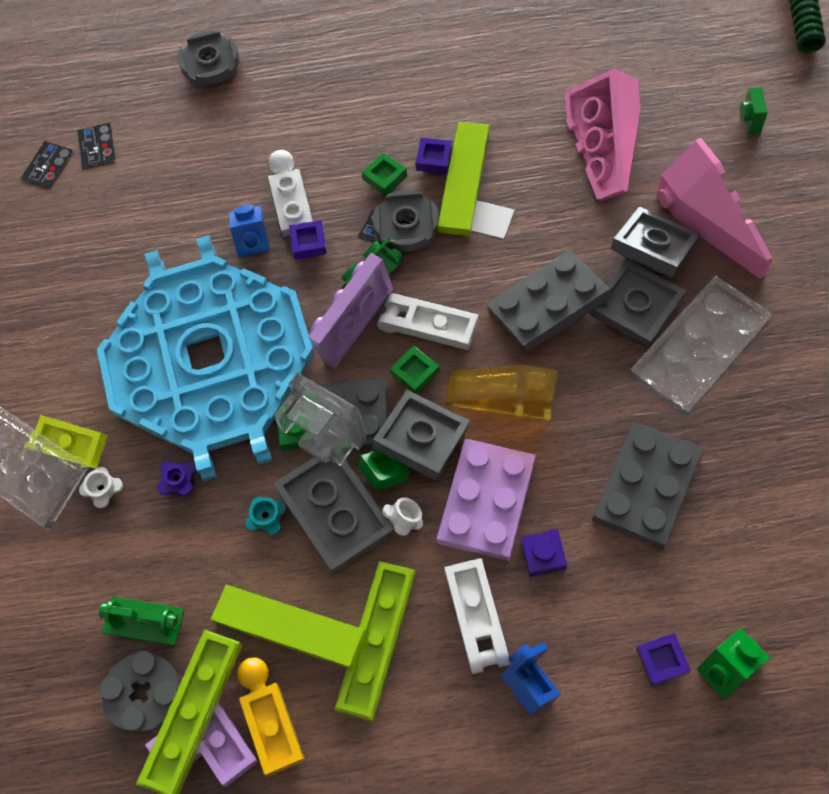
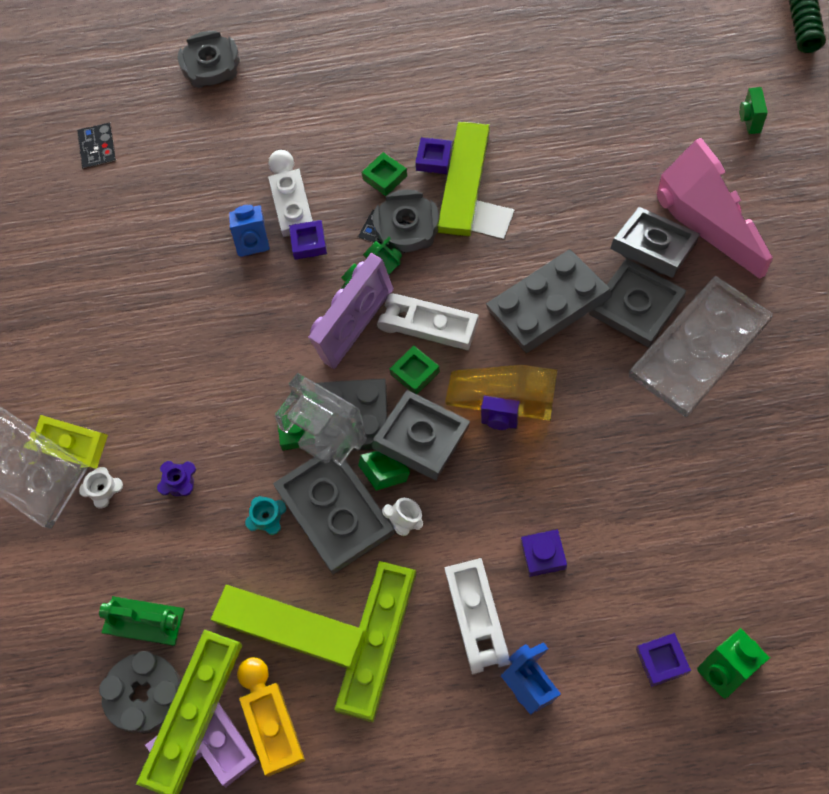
(47, 164): black sticker -> none
(205, 409): medium azure plate -> none
(486, 499): lavender plate -> none
(499, 413): none -> dark purple plate
(605, 123): bright pink wedge -> none
(647, 485): dark grey plate -> none

